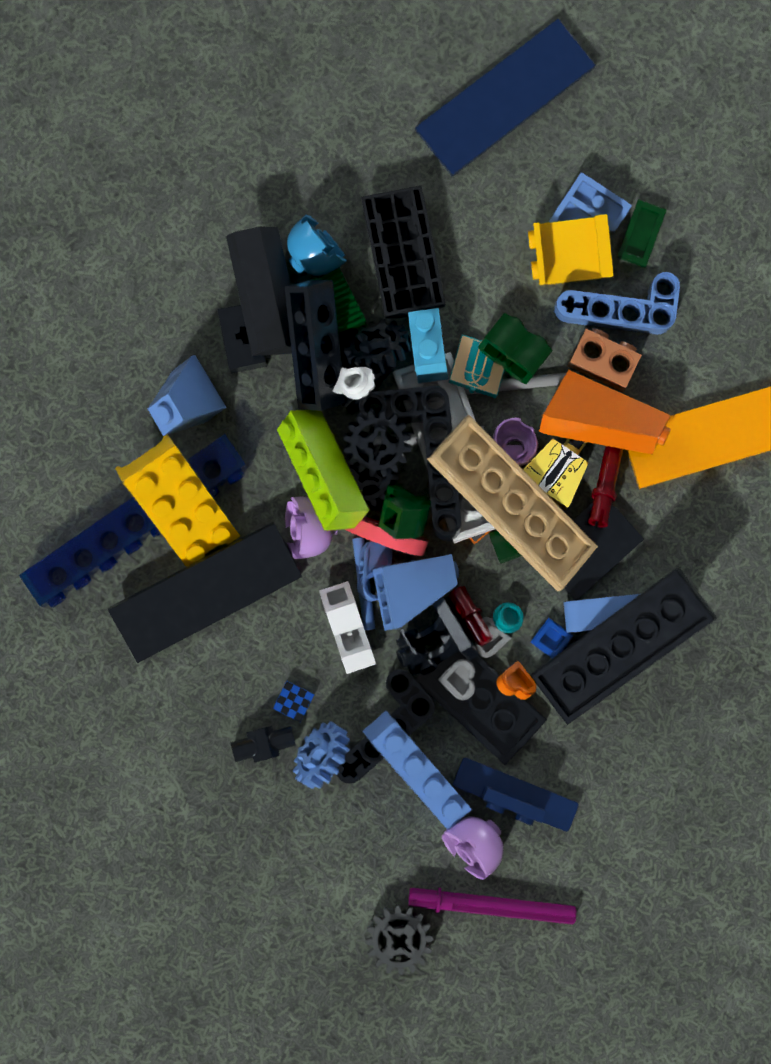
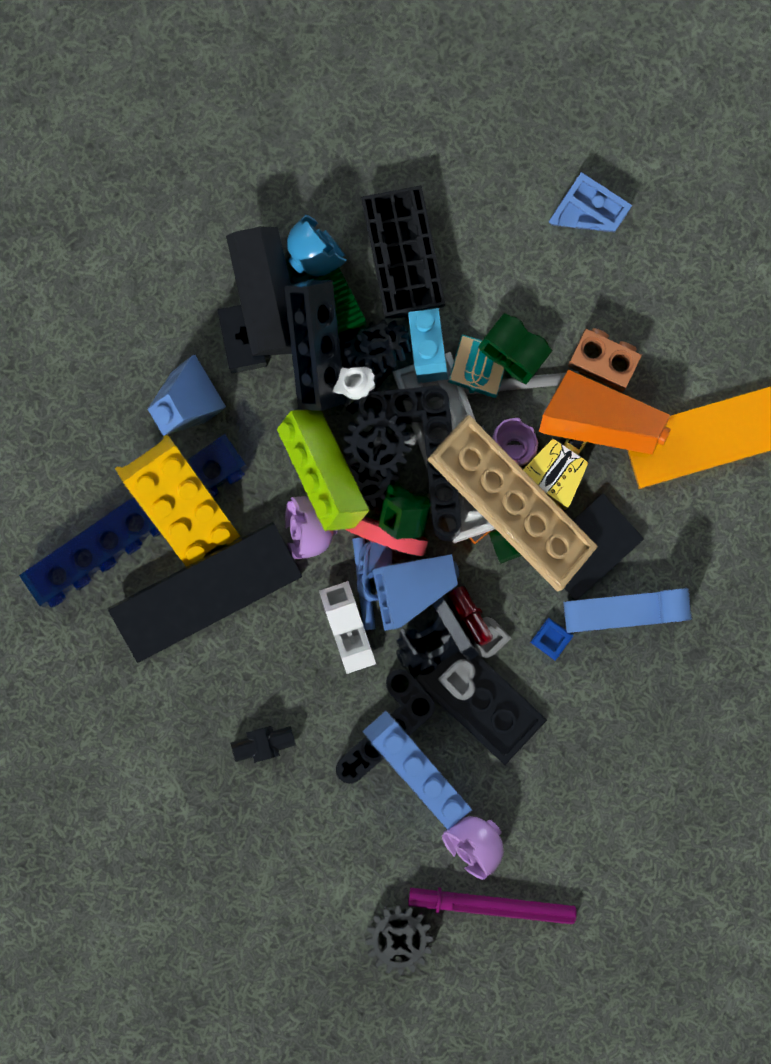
(293, 701): tile -> none
(321, 755): medium blue gear -> none
(505, 97): dark blue tile -> none
(508, 617): teal plate -> none
(516, 682): orange tile -> none
(516, 795): dark blue bracket -> none
(571, 250): yellow panel -> none
(605, 492): dark red pin -> none
(615, 304): medium blue beam -> none
(623, 645): black tile -> none
(641, 233): dark green tile -> none

